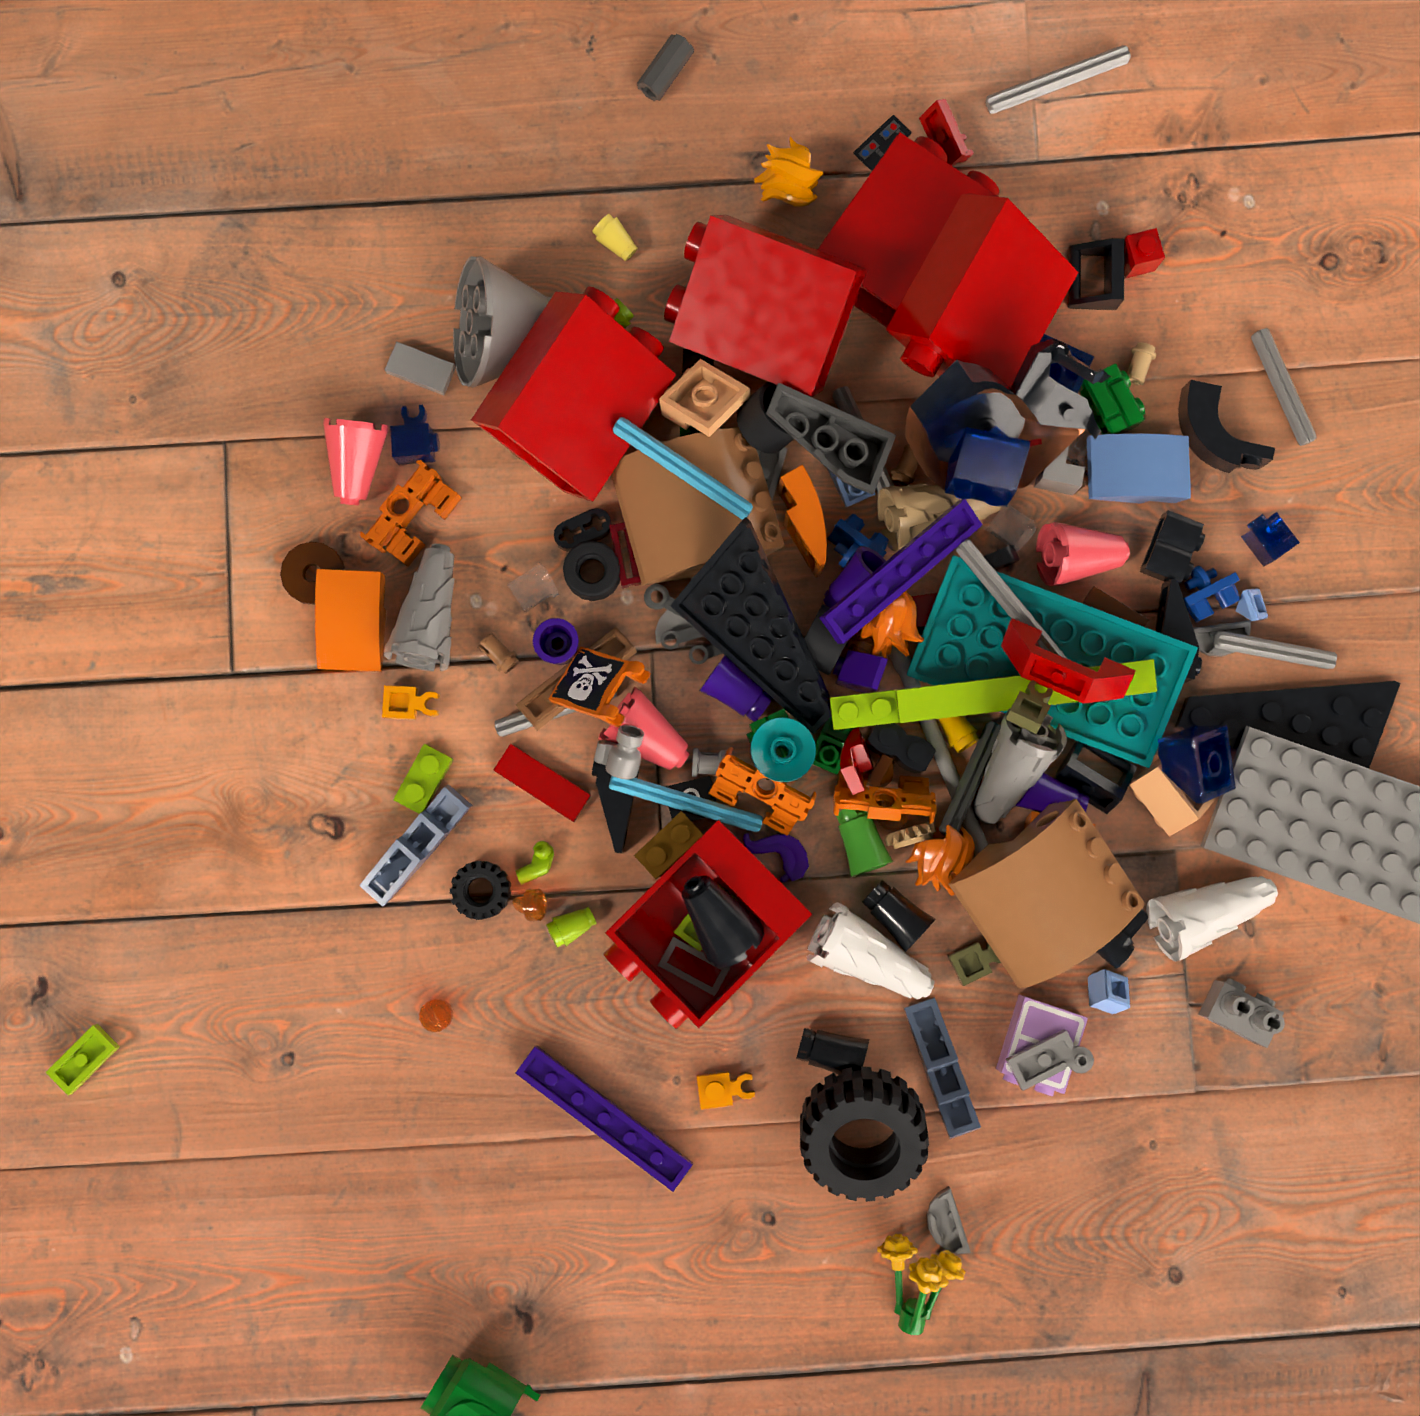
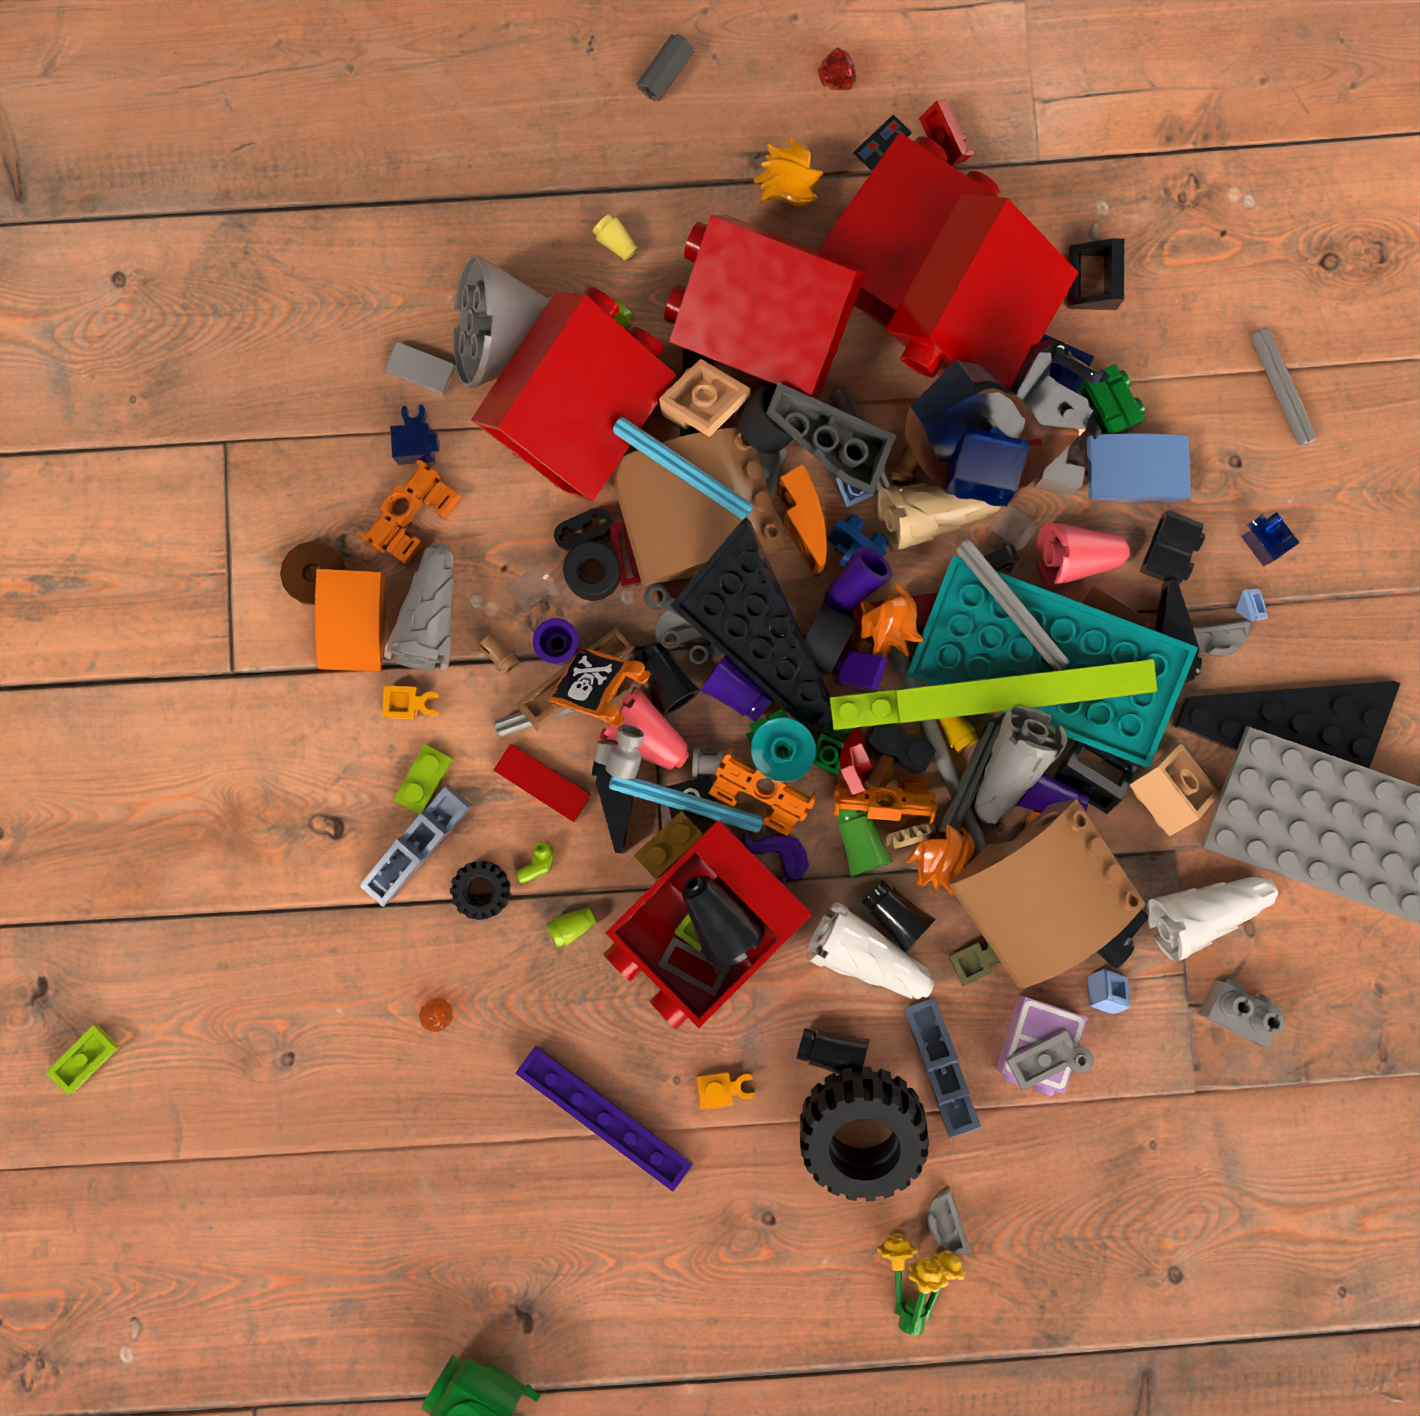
(353, 457): coral cone -> none
(532, 904): clear orange tile -> none
(667, 679): none -> black plant
(837, 70): none -> clear red cone
(900, 571): dark purple plate -> none
(1030, 708): olive plate -> none
(1057, 79): axle -> none
(1061, 673): red slope -> none
(1140, 362): tan pin -> none
(1142, 253): red brick -> none
(1199, 761): clear blue slope -> none
(1208, 437): black arch -> none
(1224, 591): blue hips -> none
(1275, 650): light grey axle -> none

